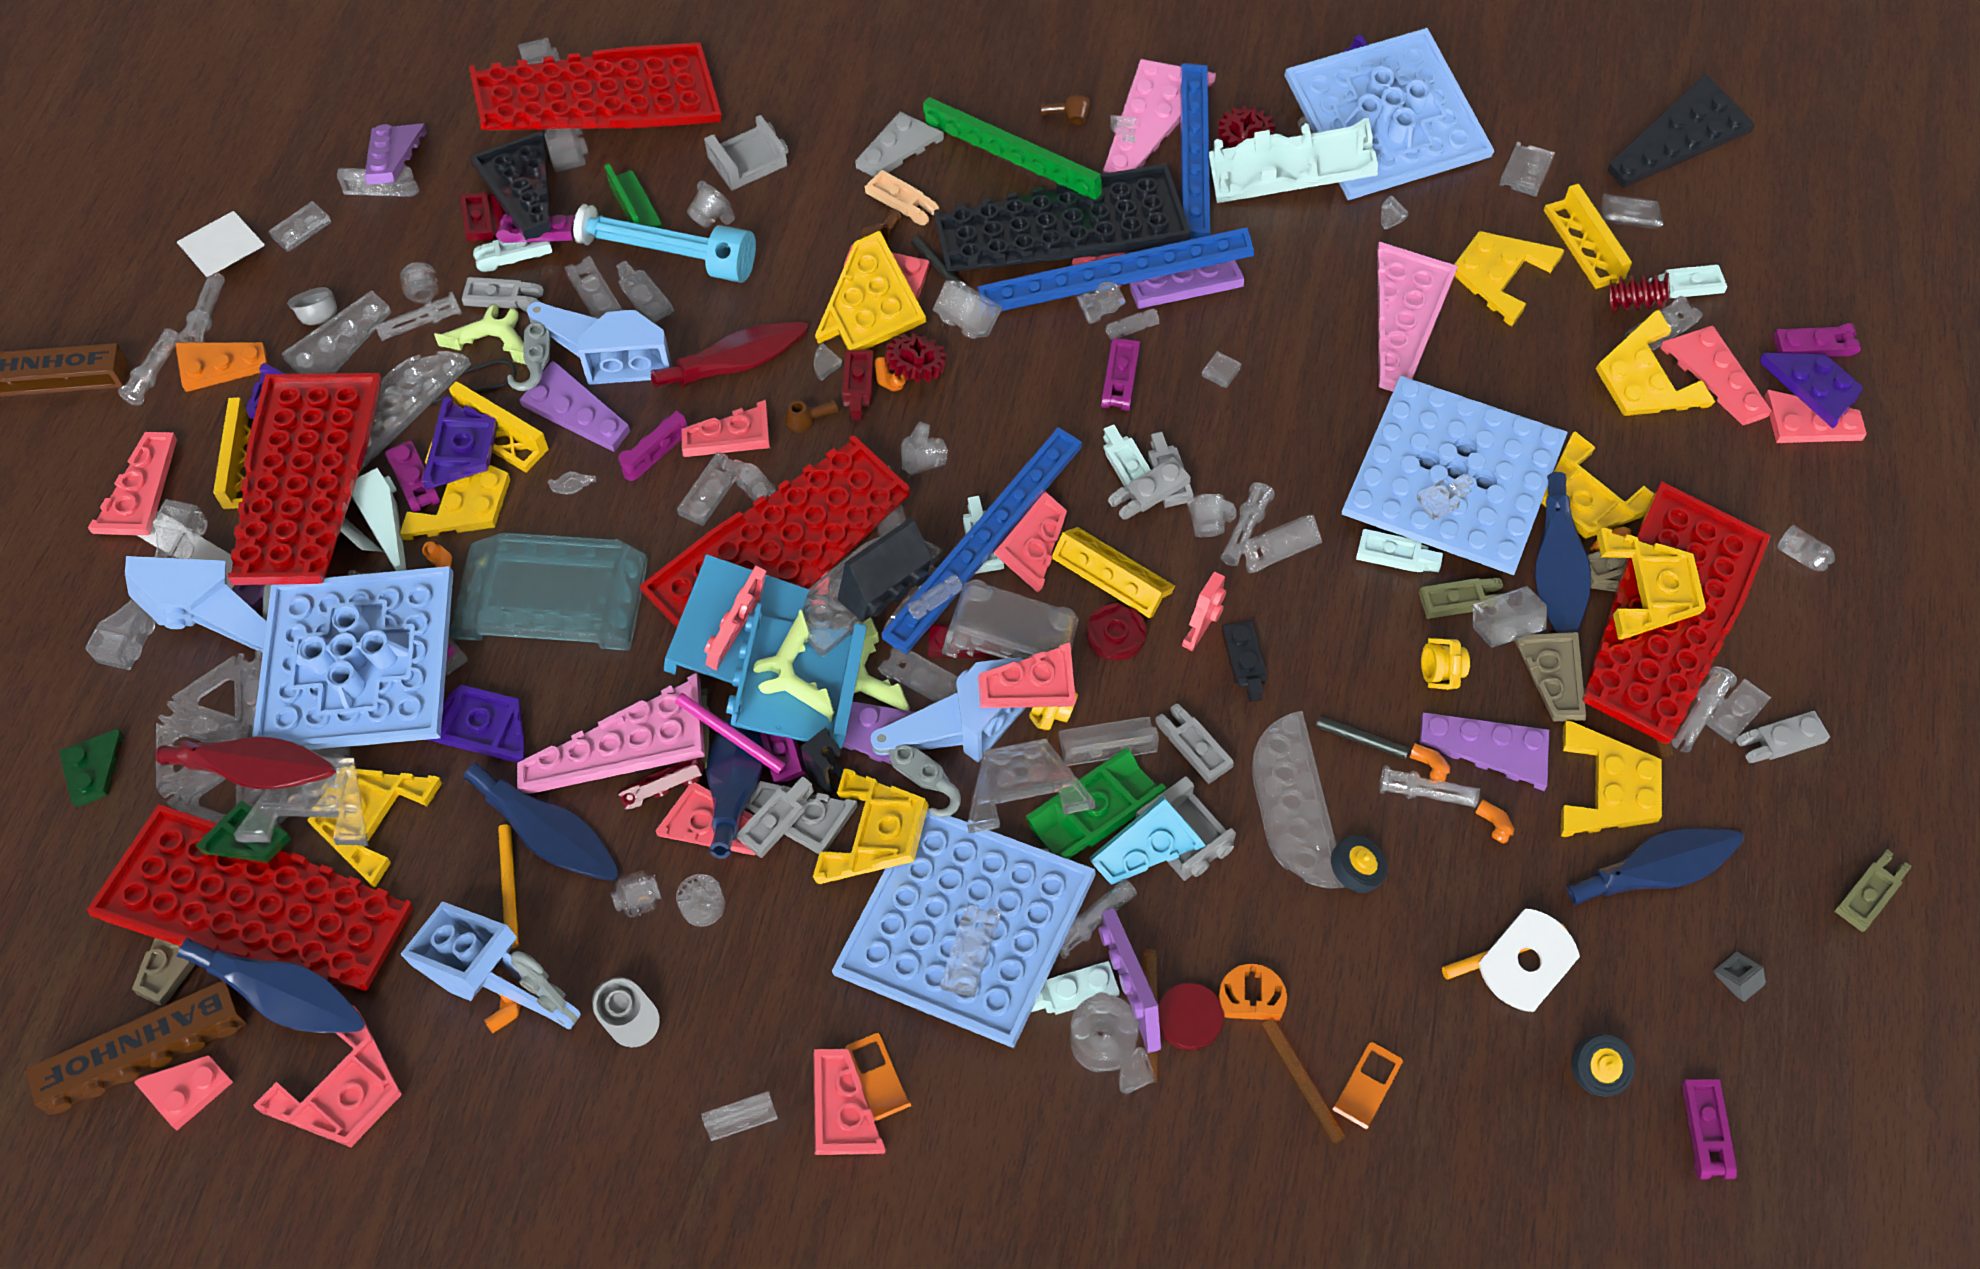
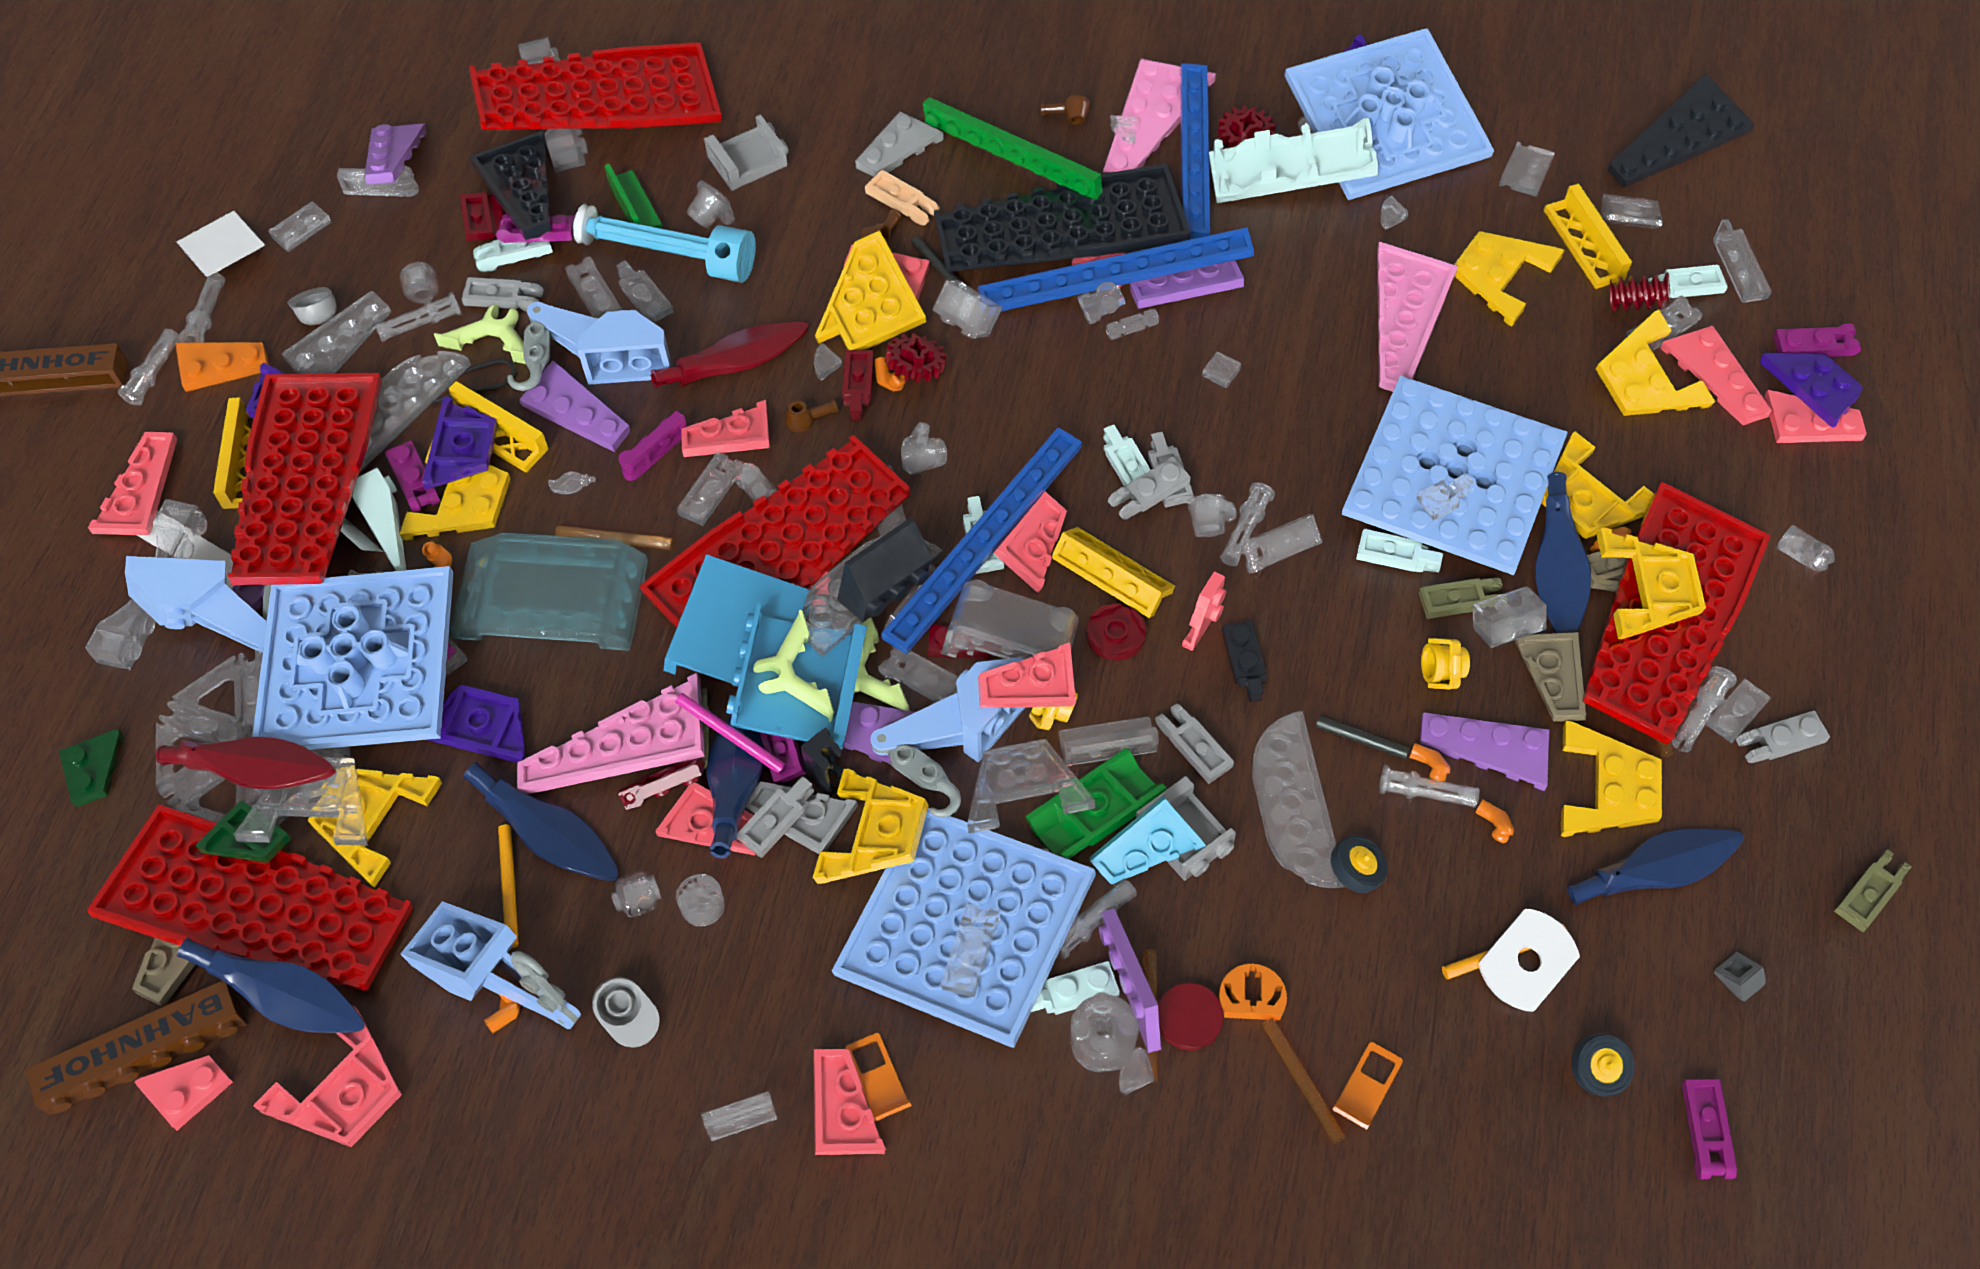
(627, 538): none -> clear orange bar
(734, 620): coral wing -> none
(935, 596): clear axle -> none
(1120, 373): magenta plate -> none
(1741, 263): none -> clear panel

